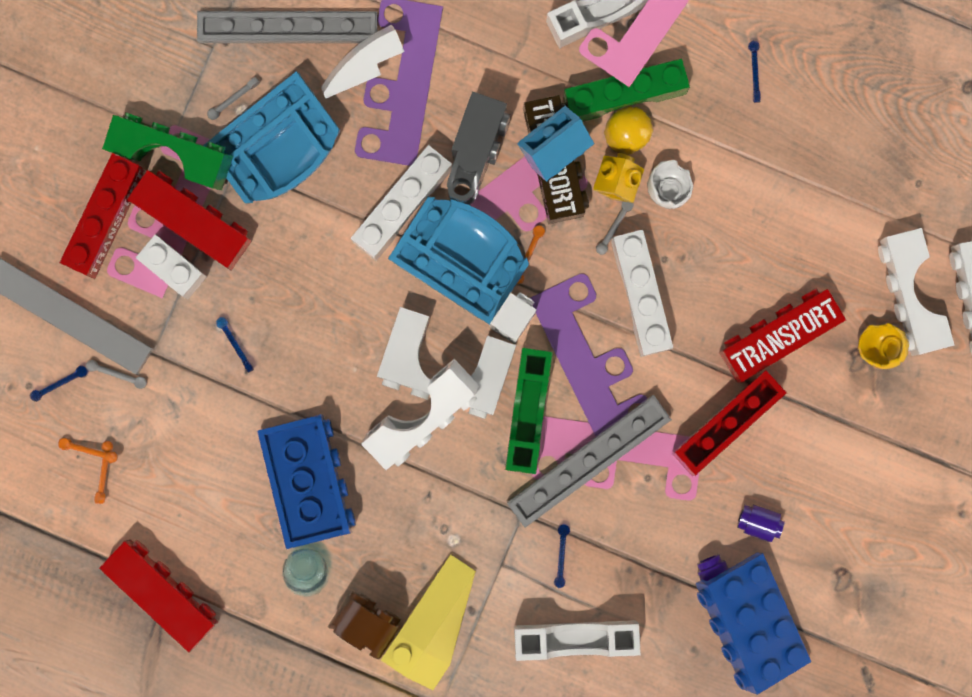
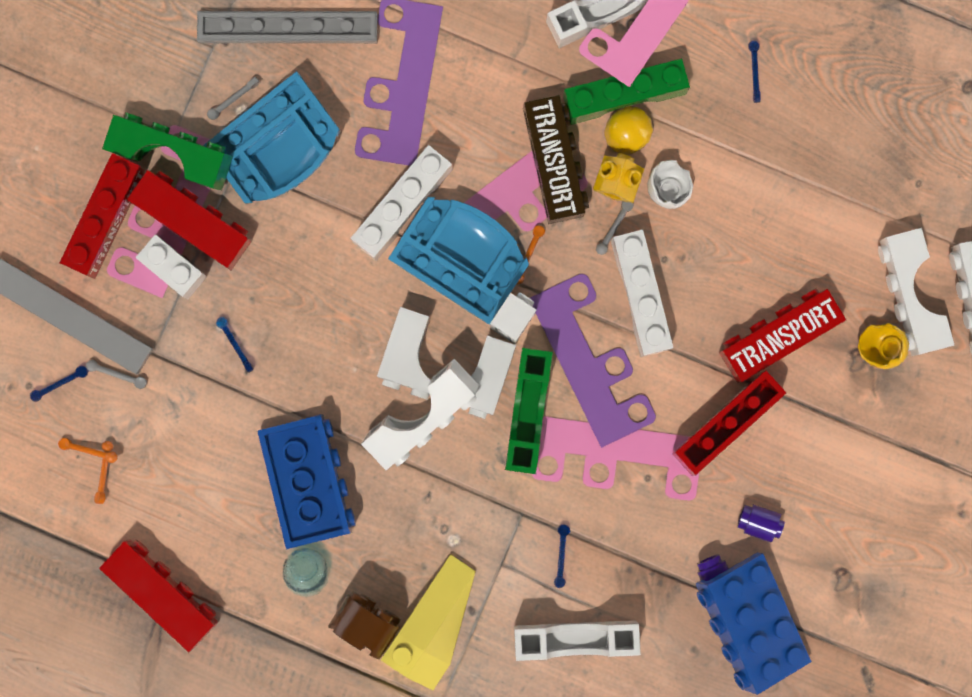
(362, 61): white slope -> none
(477, 144): dark grey brick -> none
(555, 143): dark azure brick -> none
(589, 461): light grey tile -> none

